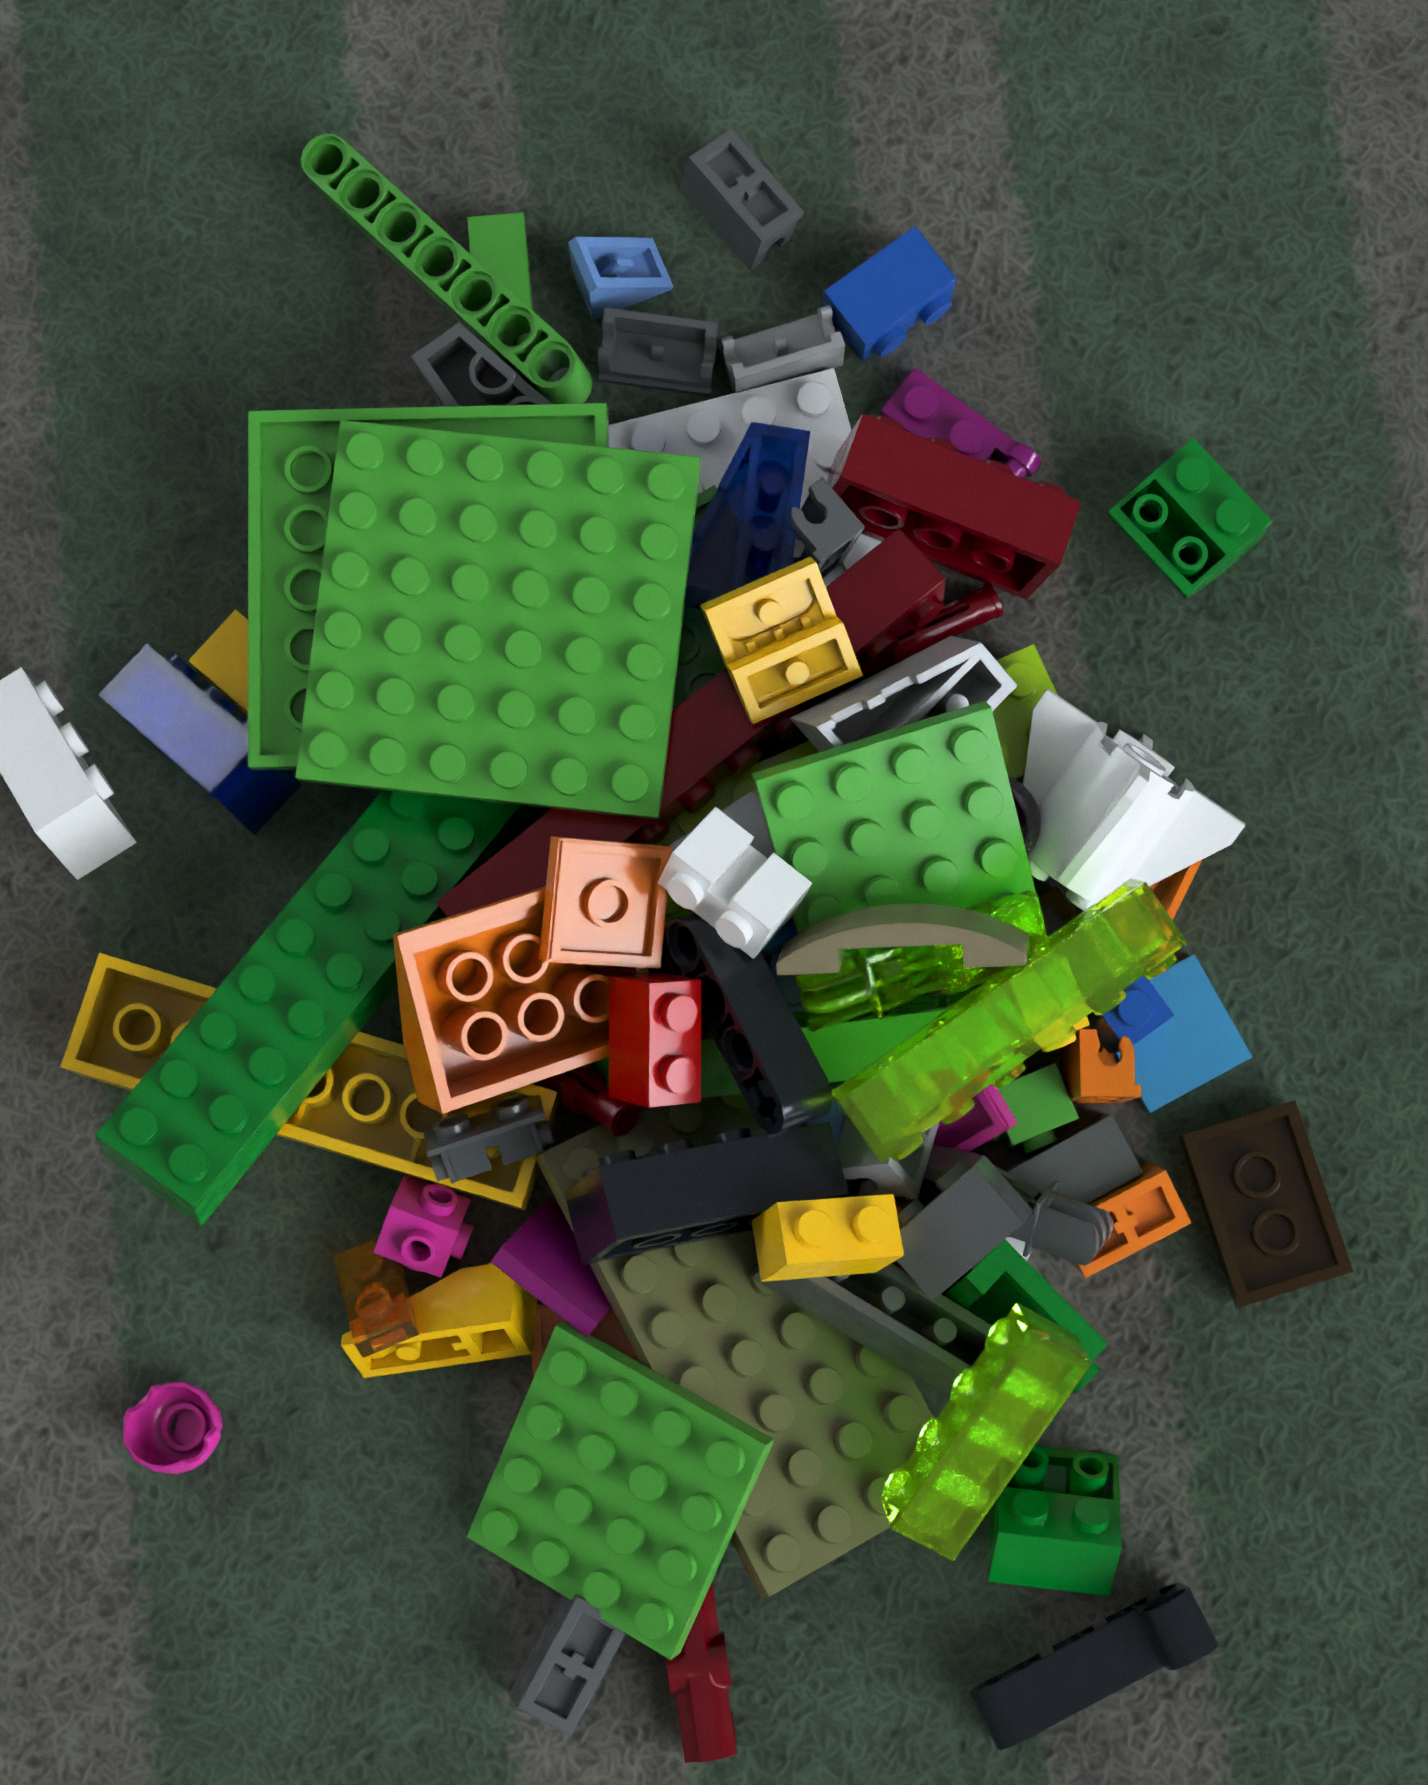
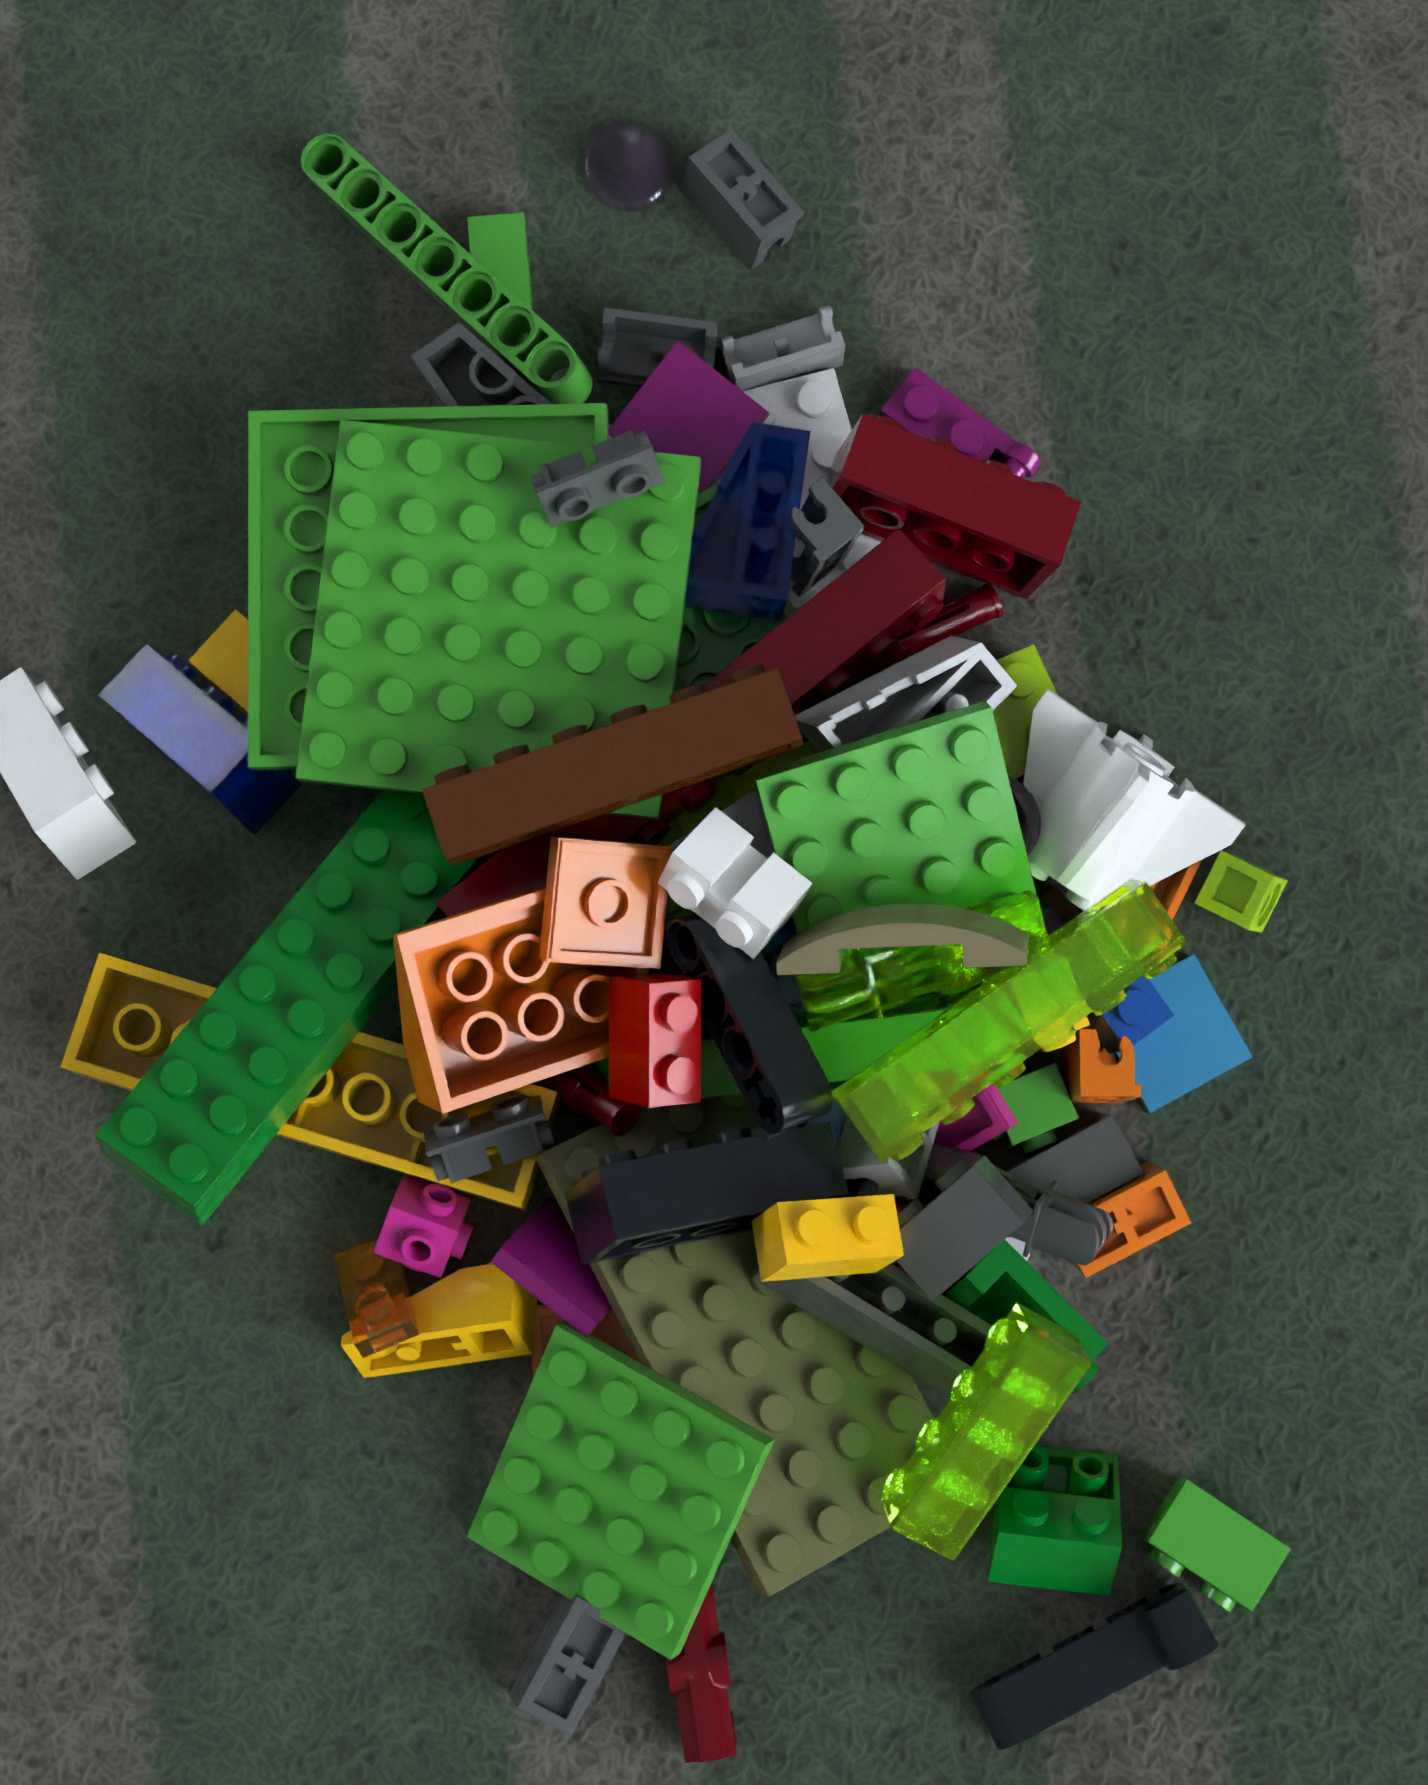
(149, 1432): dark pink hair -> none
(612, 766): none -> reddish brown brick
(617, 271): medium blue slope -> none
(623, 471): none -> dark grey hinge
(629, 165): none -> hat
(691, 413): none -> magenta tile
(781, 640): yellow slope -> none
(890, 295): blue brick -> none
(1190, 519): green slope -> none
(1215, 1545): none -> bright green brick
(1241, 891): none -> lime brick
(1265, 1204): dark brown plate -> none

